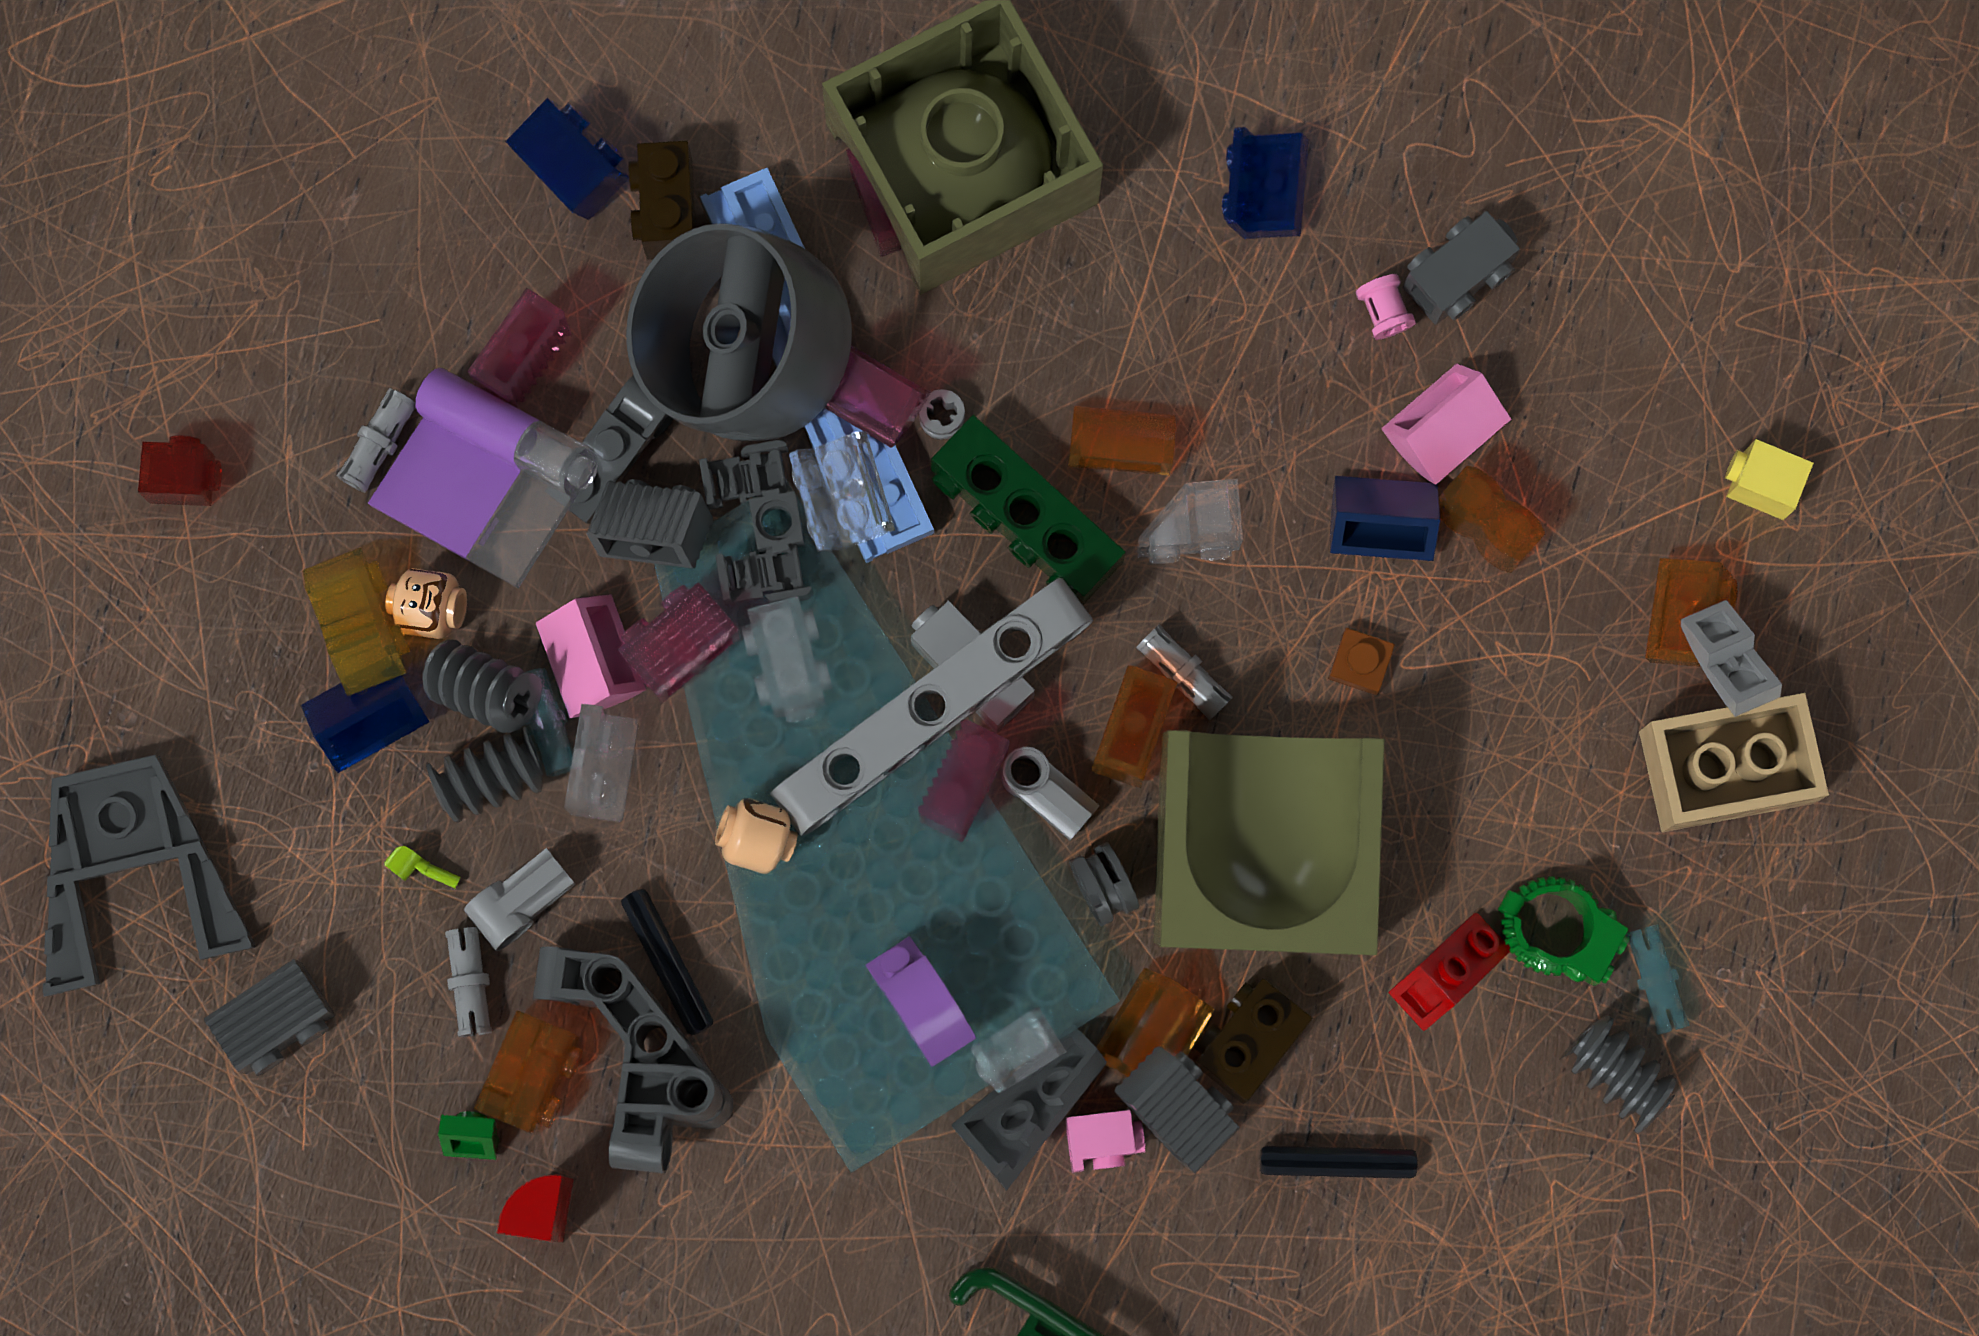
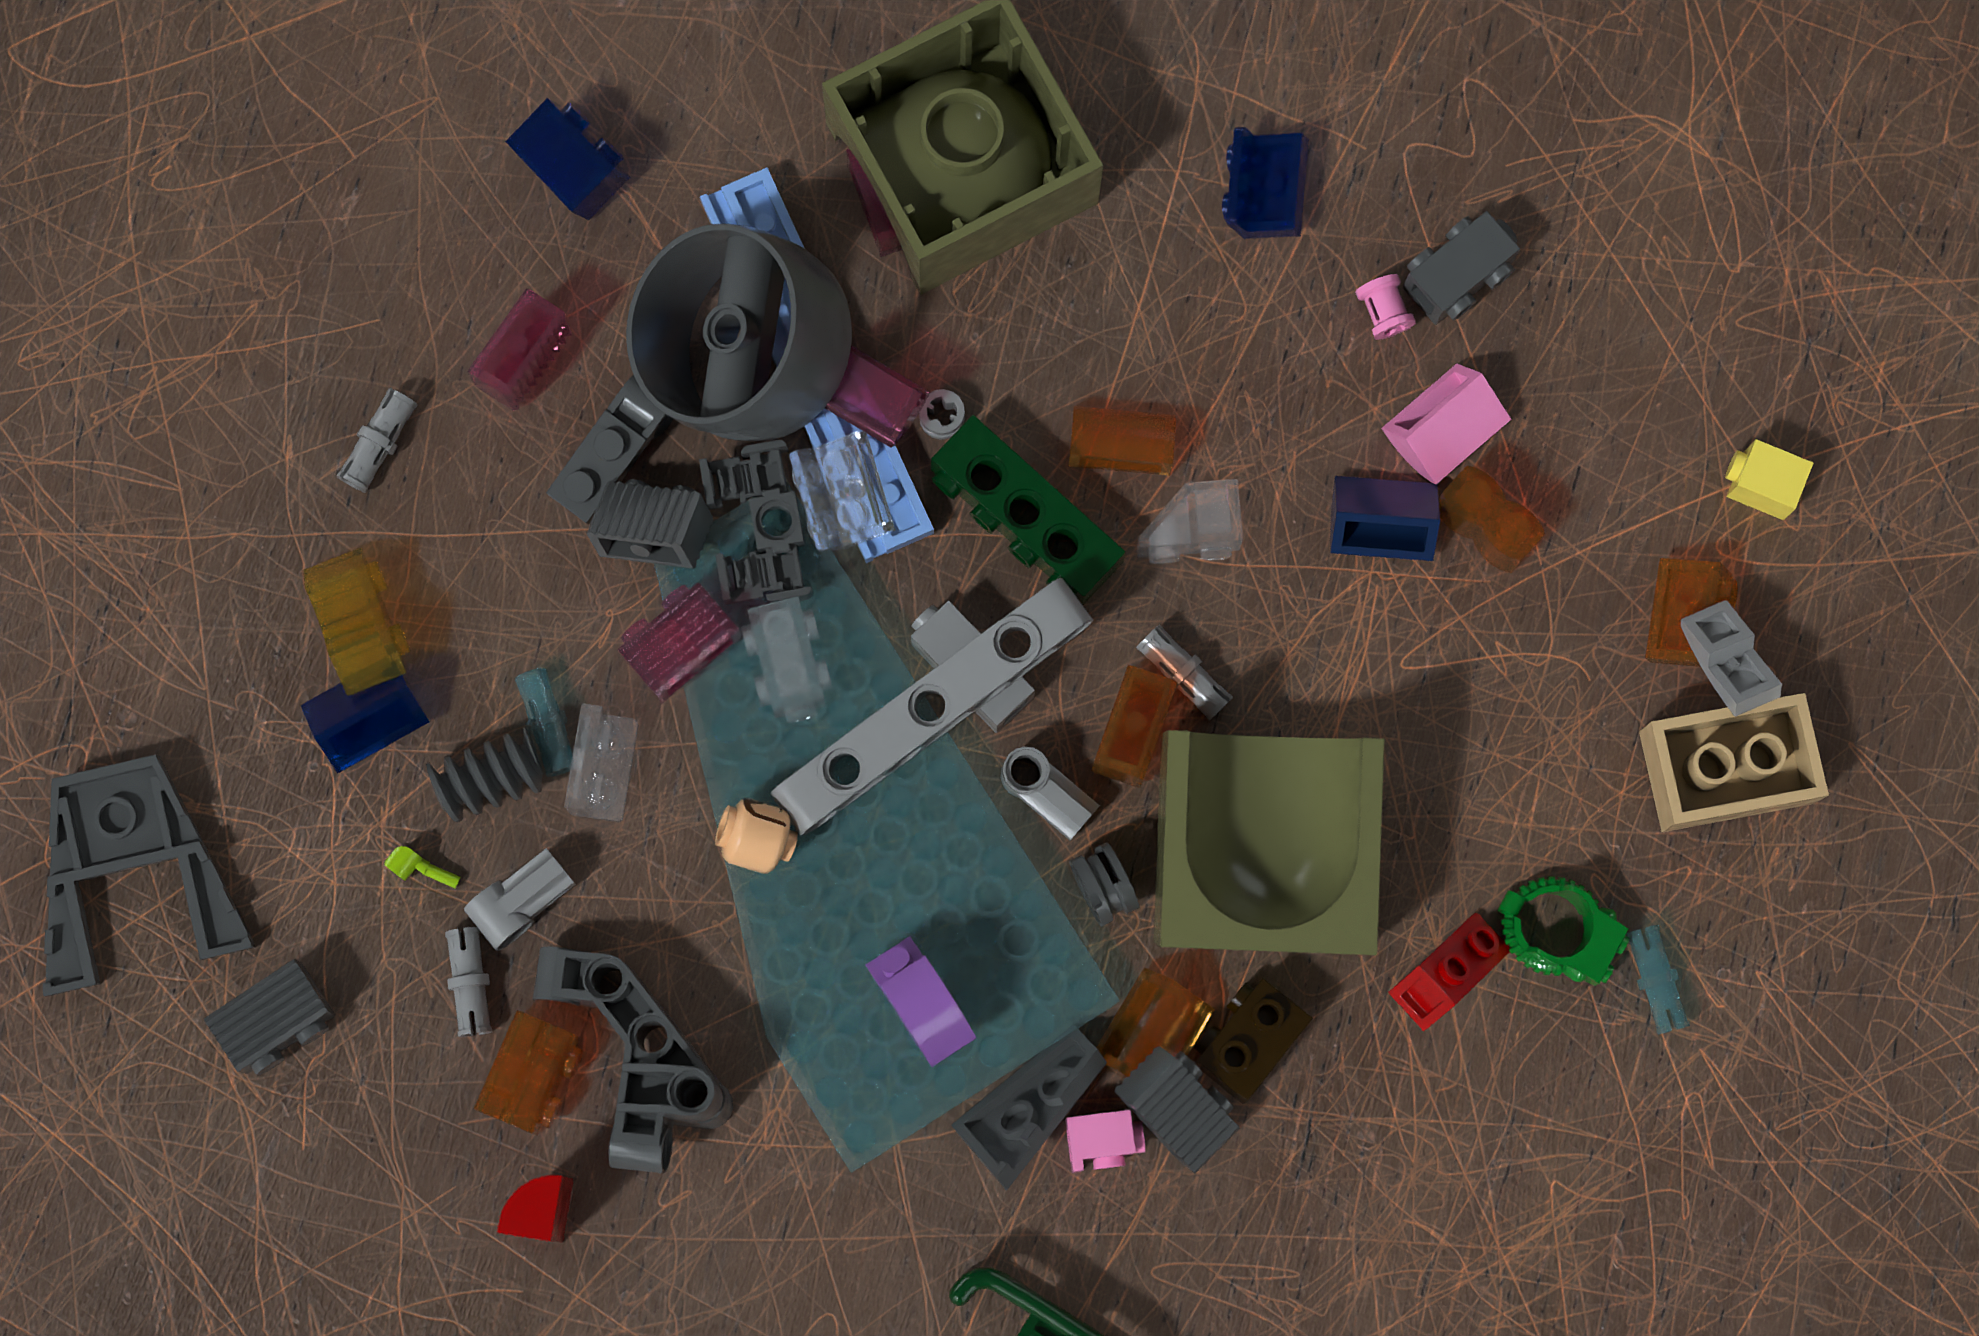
(178, 472): clear red brick -> none
(427, 603): light nougat head -> none
(468, 1136): green plate -> none
(481, 686): dark grey piece -> none
(483, 477): medium lavender door -> none
(584, 655): bright pink brick -> none
(665, 194): dark brown brick -> none
(667, 962): black axle -> none
(963, 780): clear pink brick -> none
(1017, 1051): clear bracket -> none
(1338, 1162): black axle -> none
(1361, 661): dark orange plate -> none
(1622, 1072): dark grey piece -> none

